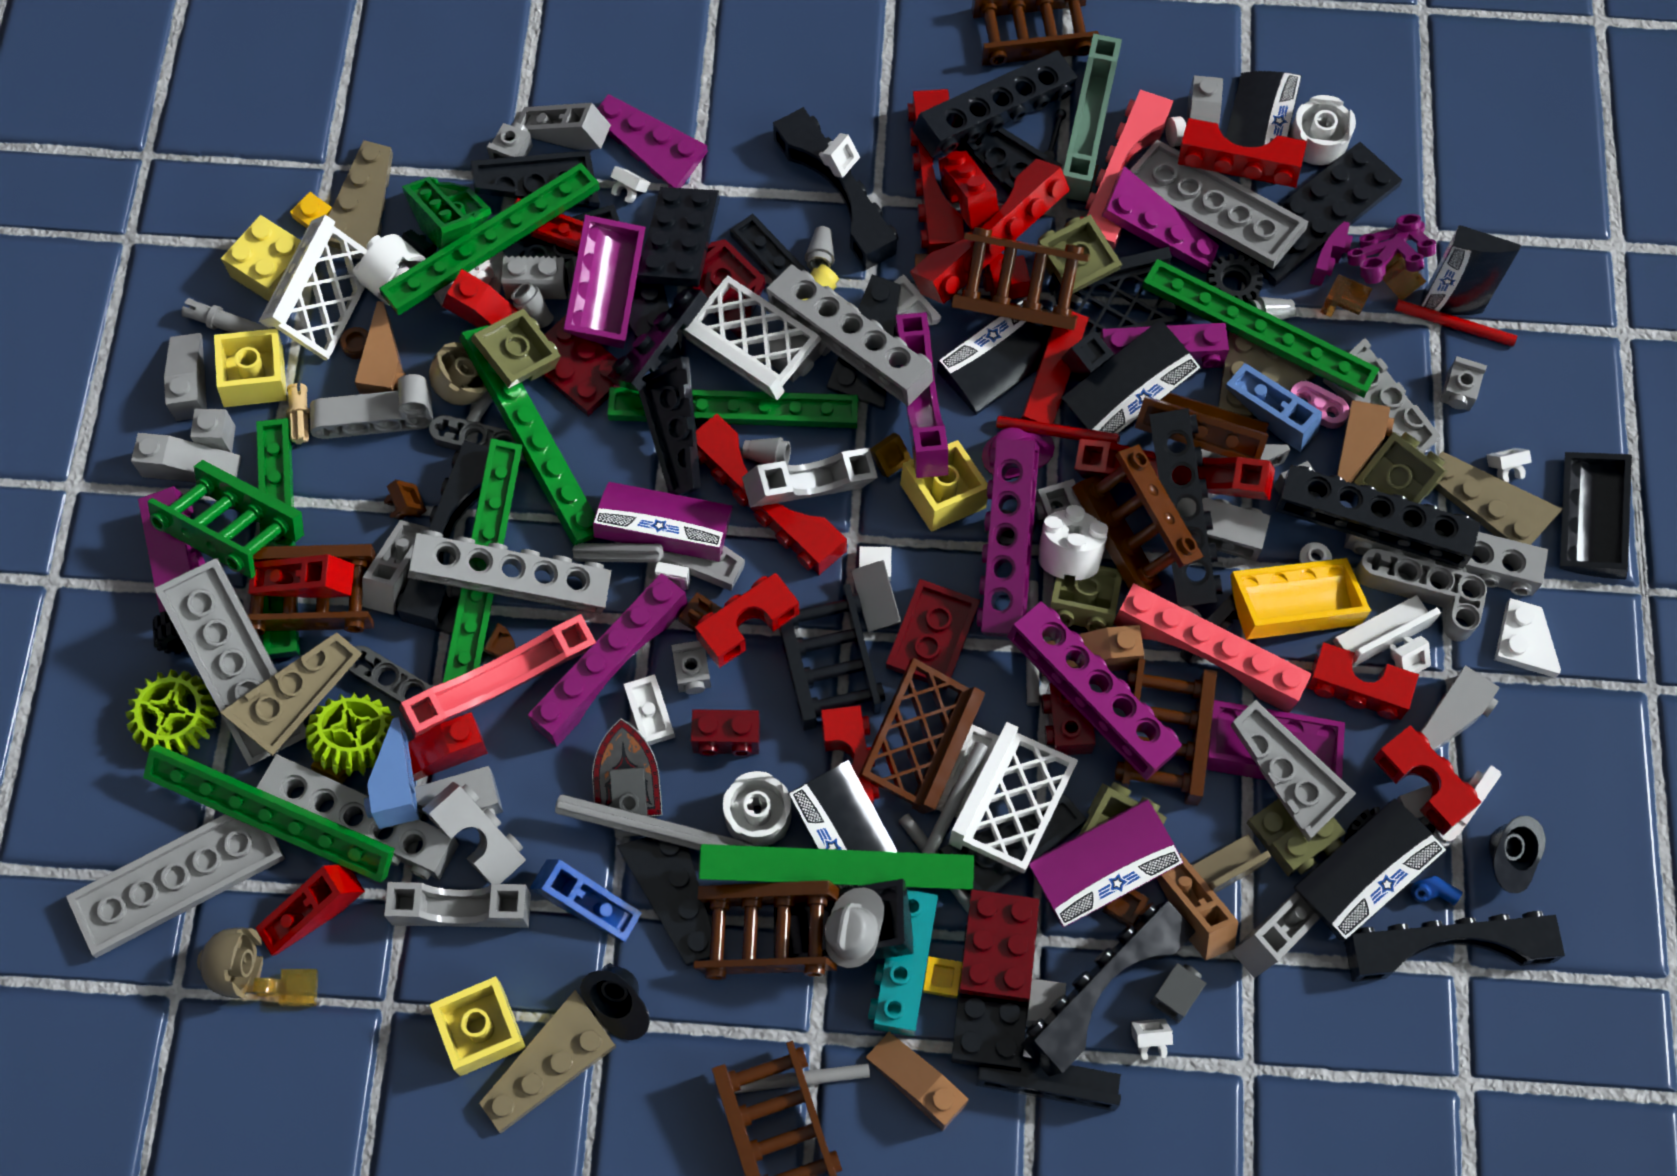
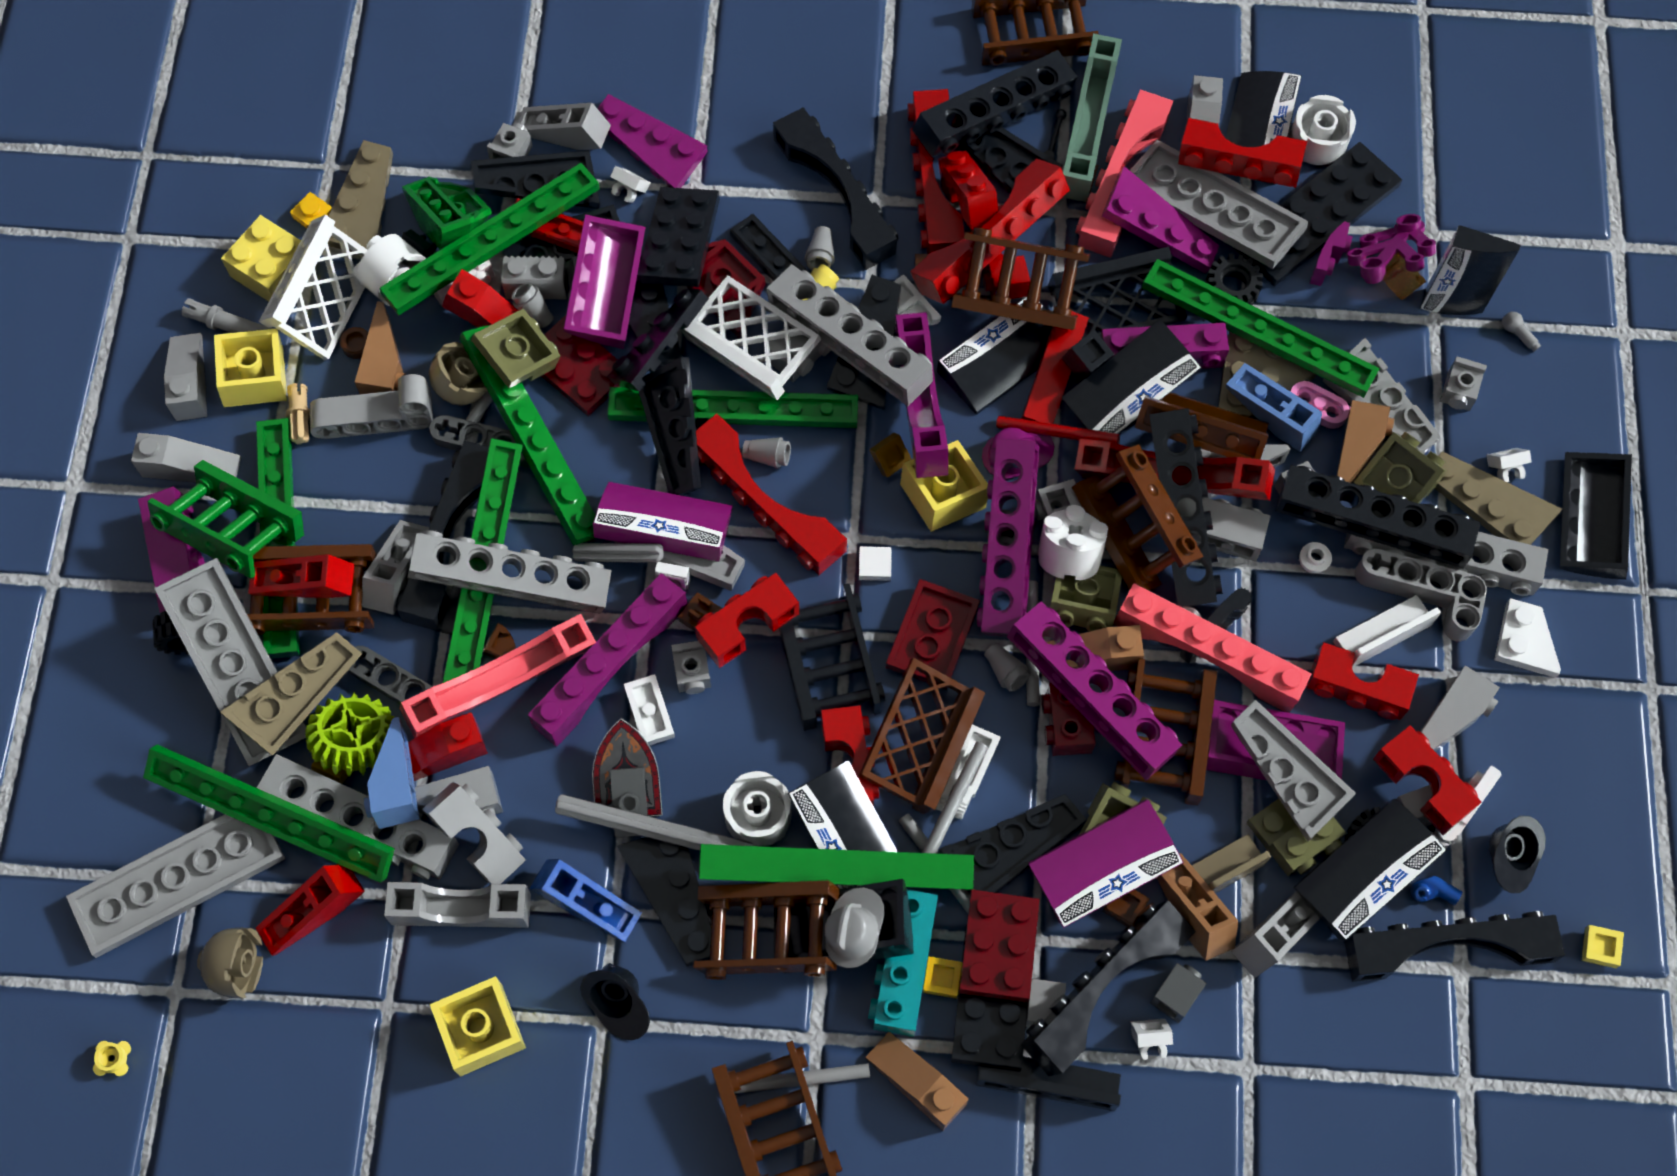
(104, 1051): none -> light yellow plate
(176, 690): lime gear -> none
(213, 429): light grey brick -> none
(294, 988): clear yellow plate -> none
(406, 500): reddish brown tile -> none
(554, 1058): dark tan wing -> none
(725, 732): dark red brick -> none
(785, 482): light grey arch -> none
(840, 155): white tile -> none
(876, 596): light grey slope -> none
(984, 793): white fence -> none
(1007, 668): none -> light grey cone
(1086, 234): olive plate -> none
(1175, 130): white tile -> none
(1275, 306): light grey cone -> none
(1298, 598): yellow slope -> none
(1347, 295): clear orange panel -> none
(1412, 655): white tile -> none
(1455, 323): red bar -> none
(1514, 323): none -> light grey piece
(1602, 946): none -> light yellow plate

